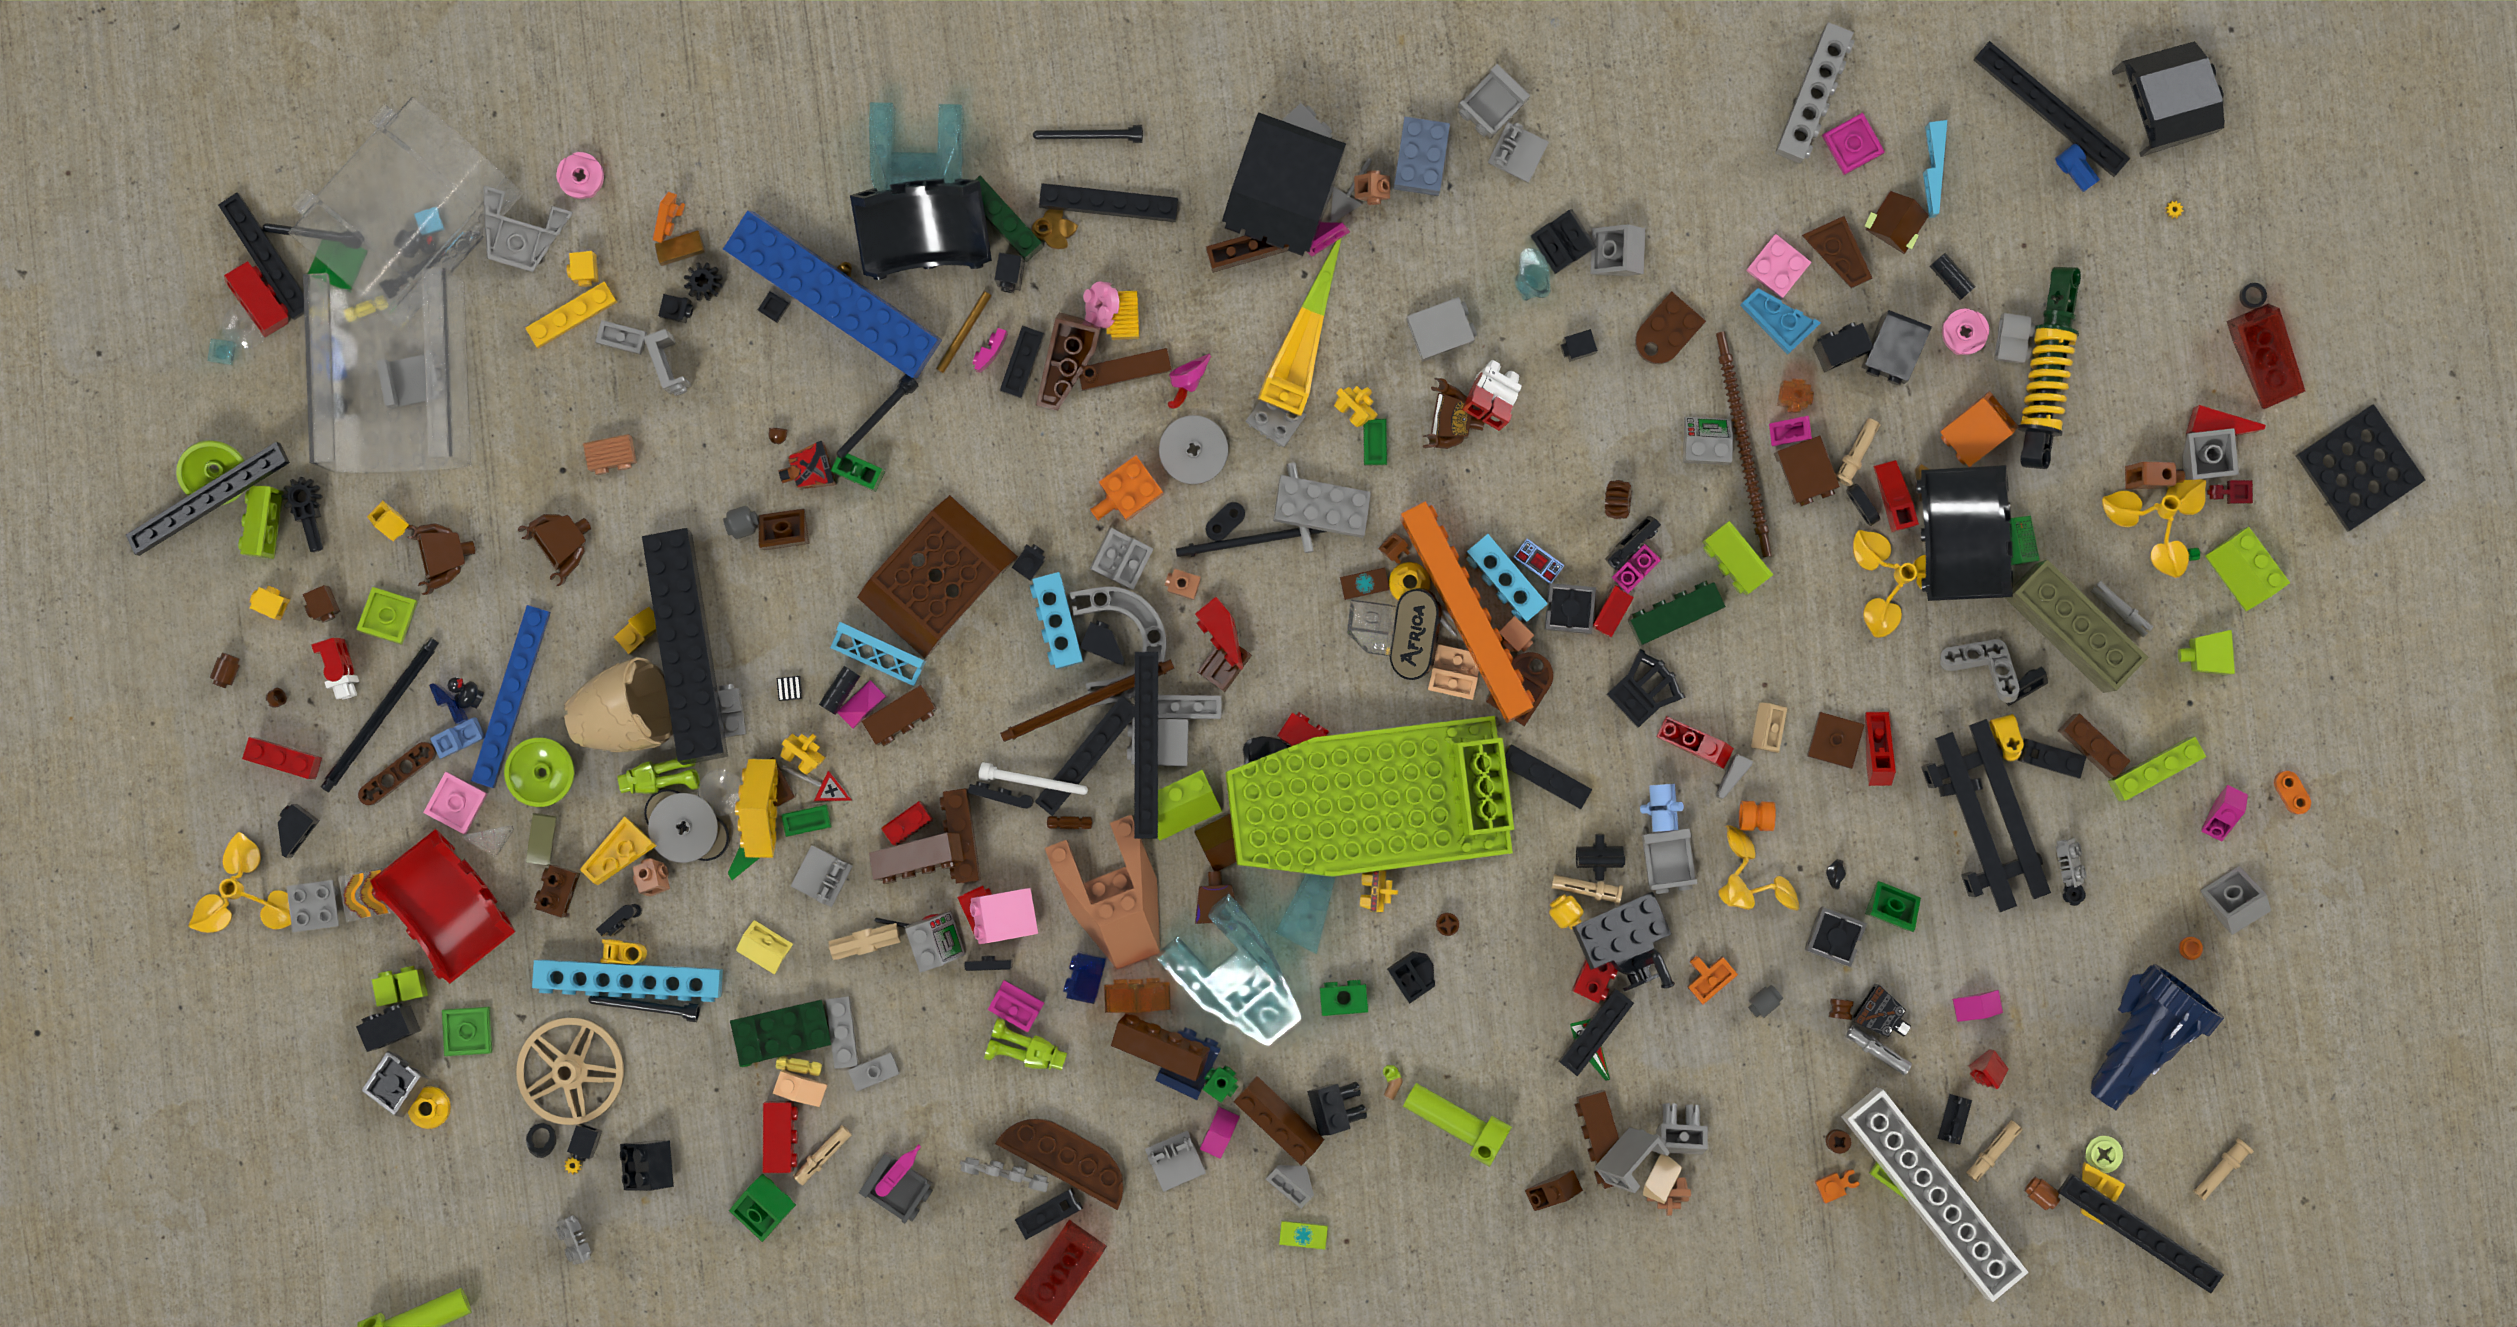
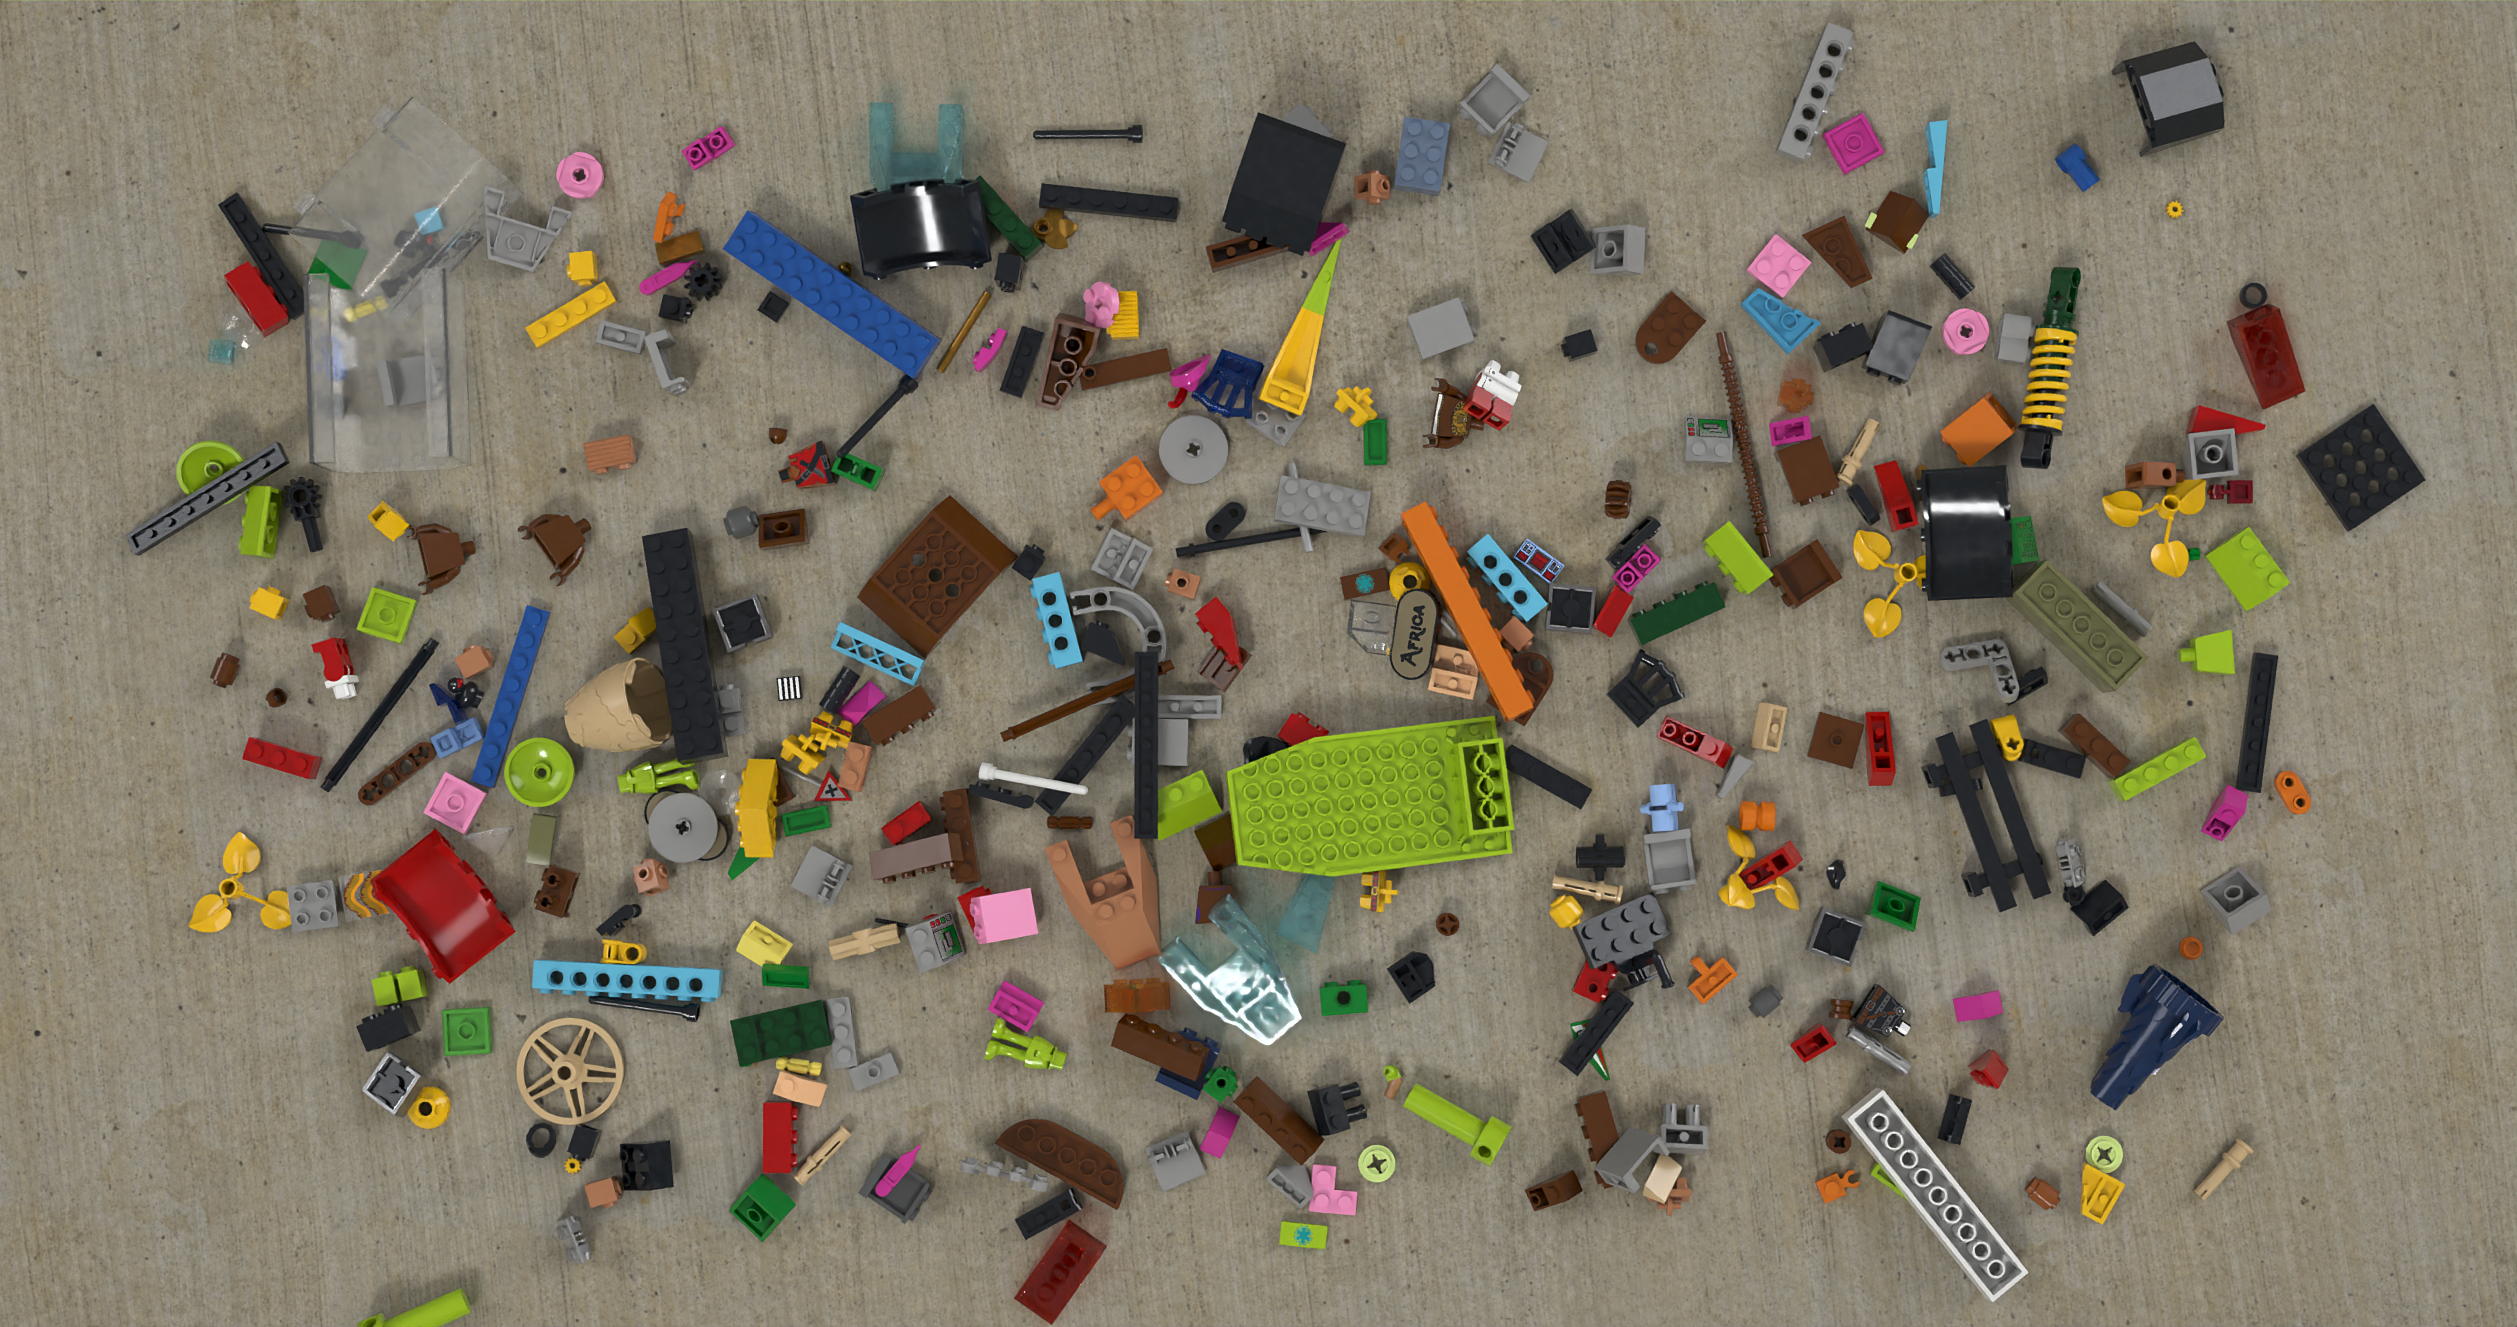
(294, 828): black slope -> none
(474, 661): none -> nougat brick
(604, 1192): none -> nougat brick
(617, 851): yellow wing -> none
(664, 277): none -> dark pink piece
(709, 148): none -> dark pink slope
(743, 623): none -> black piece
(785, 976): none -> green tile
(830, 734): none -> yellow hips
(855, 766): none -> nougat brick
(988, 963): black plate -> none
(1085, 978): clear blue slope -> none
(1235, 371): none -> clear blue plate
(1325, 1197): none -> bright pink plate
(1343, 203): light grey piece -> none
(1387, 1166): none -> yellowish green gear
(1533, 275): clear light blue piece -> none
(1771, 866): none -> red slope
(1804, 574): none -> reddish brown panel
(1813, 1042): none -> red slope
(1996, 1148): tan pin -> none
(2051, 109): black plate -> none
(2100, 907): none -> black panel
(2140, 1233): black tile -> none
(2256, 722): none -> black plate

